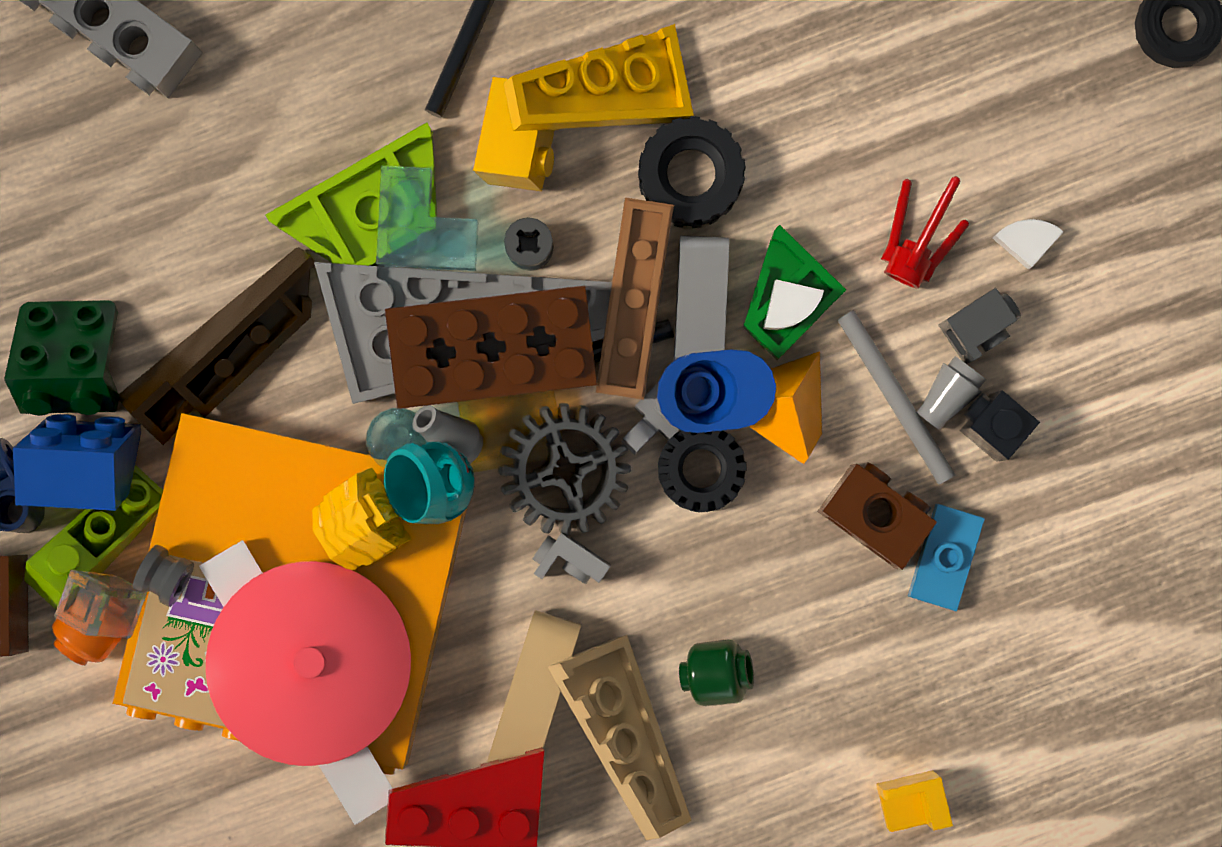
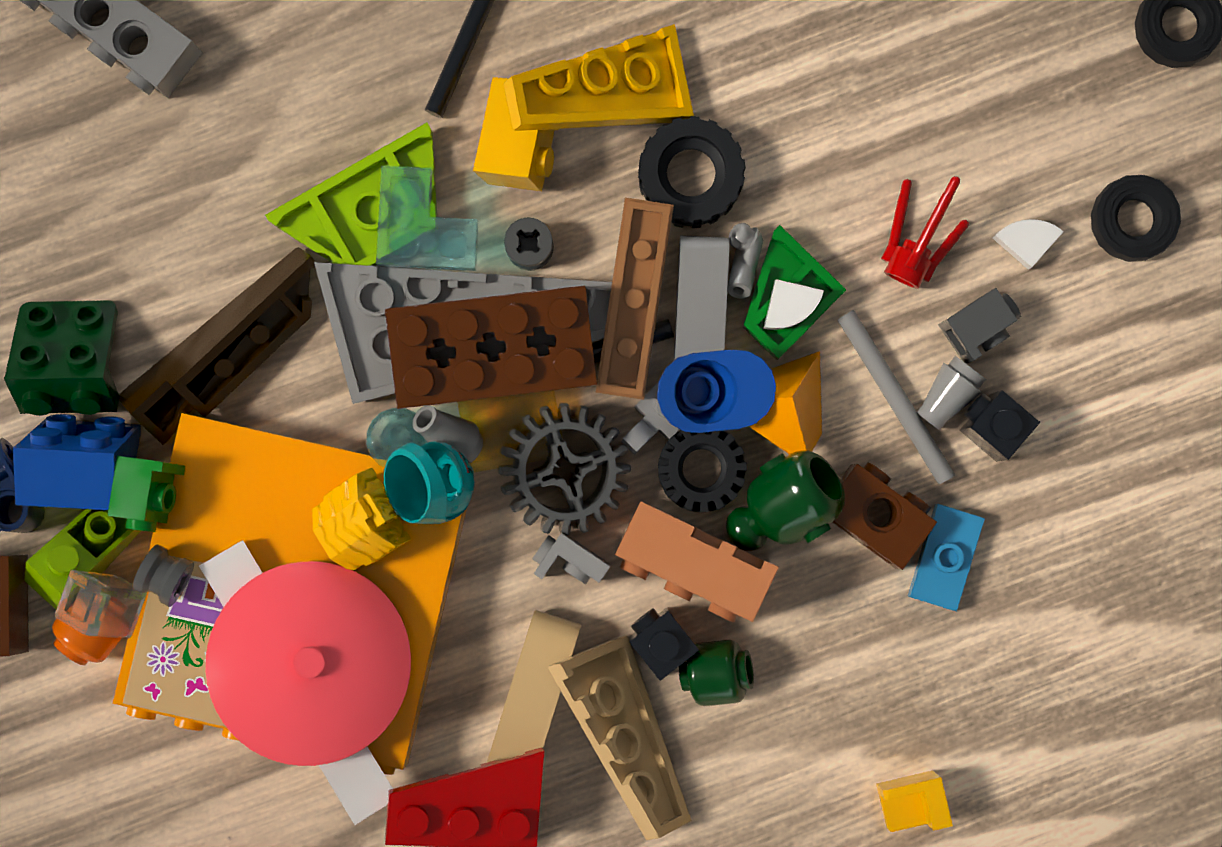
(143, 492): none -> green brick
(661, 642): none -> black brick
(695, 563): none -> nougat wedge
(748, 247): none -> light grey arm
(788, 502): none -> dark green piece
(1162, 205): none -> black tyre

